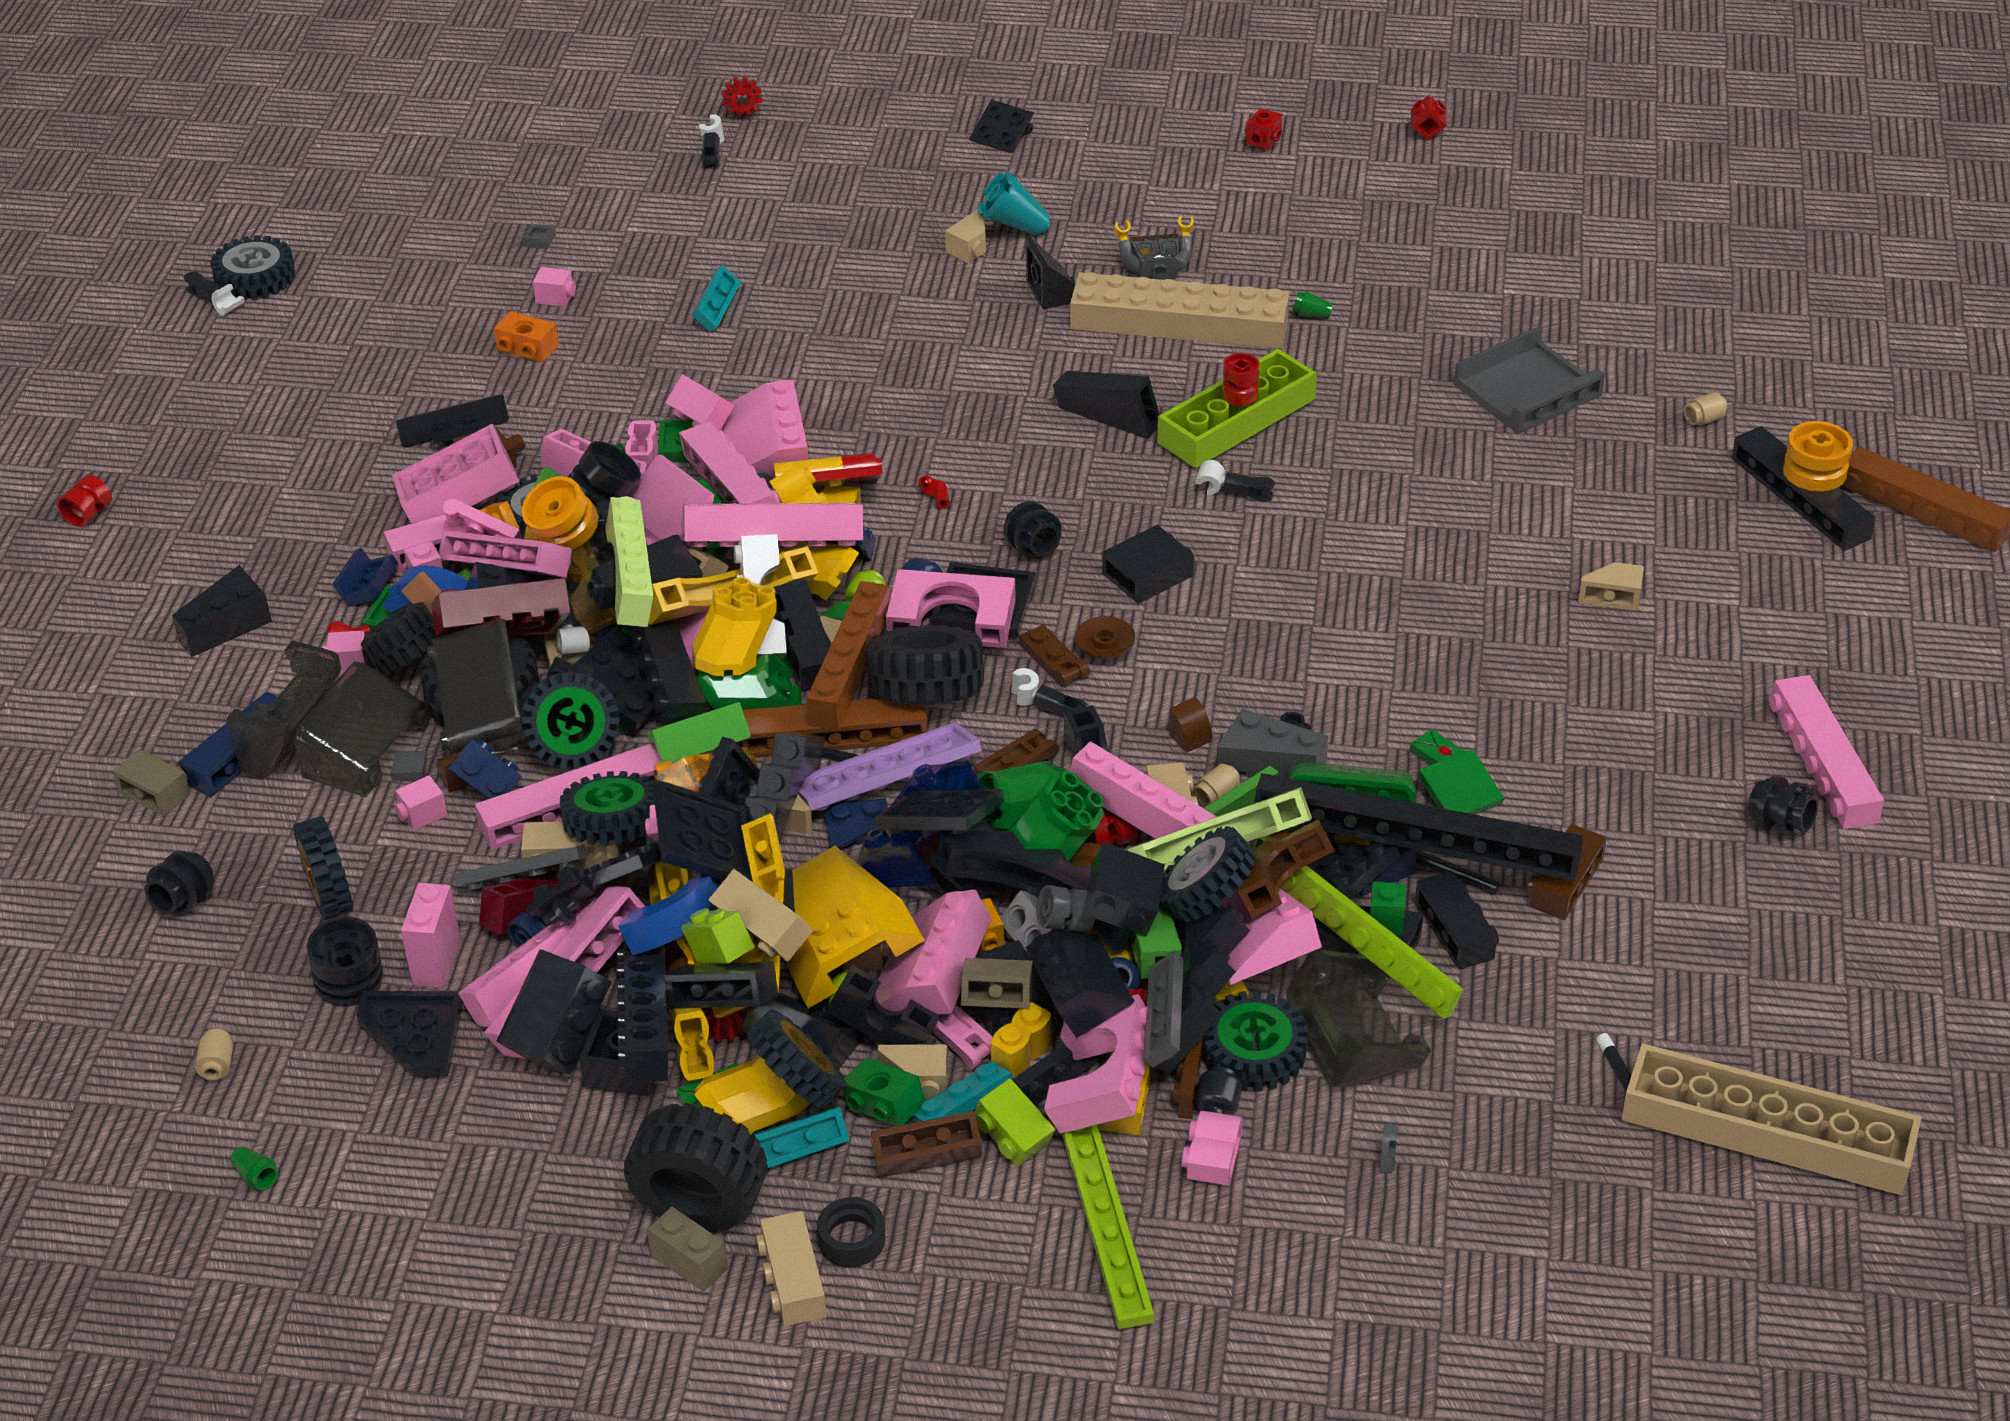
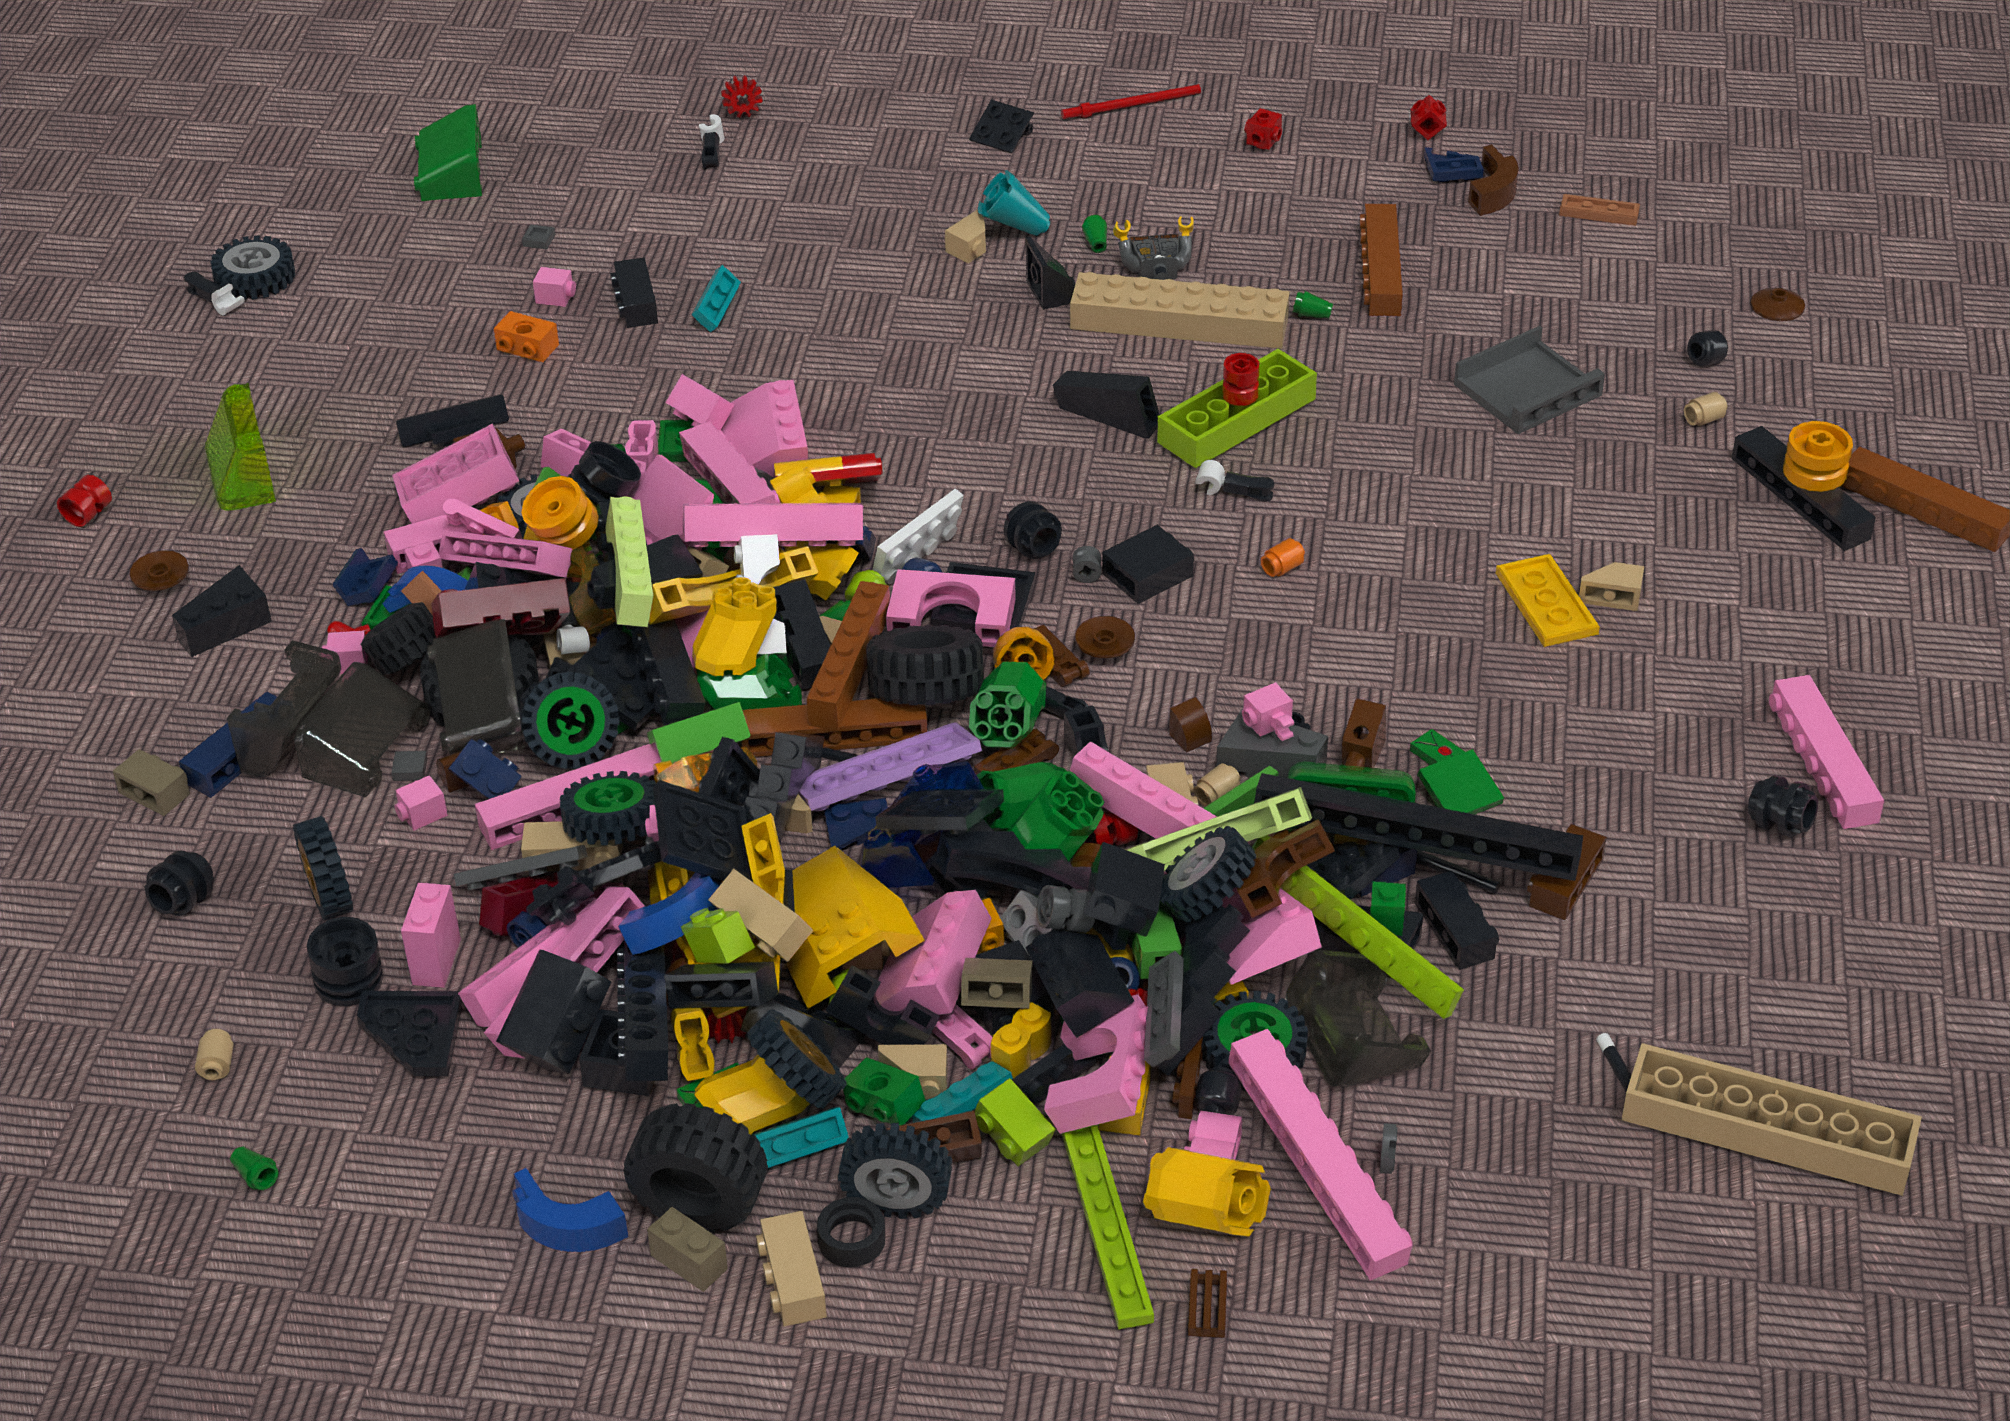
(159, 570): none -> reddish brown dish
(238, 453): none -> clear neon green windscreen
(450, 156): none -> green windscreen
(567, 1226): none -> blue arch
(634, 292): none -> black brick
(896, 1170): none -> black wheel
(919, 536): none -> white plate
(935, 489): red arm -> none
(1007, 705): none -> green brick
(1025, 645): none -> light orange cylinder
(1086, 109): none -> red bar
(1092, 559): none -> dark grey wheel
(1095, 231): none -> green cone
(1206, 1191): none -> yellow brick
(1208, 1279): none -> reddish brown tile
(1269, 711): none -> bright pink brick
(1282, 557): none -> orange brick
(1320, 1154): none -> bright pink brick
(1362, 748): none -> reddish brown torso
(1381, 260): none -> dark orange brick
(1453, 166): none -> dark blue wing
(1500, 186): none -> reddish brown arch
(1547, 600): none -> yellow tile
(1599, 209): none -> nougat tile
(1707, 348): none -> black head
(1777, 304): none -> reddish brown dish

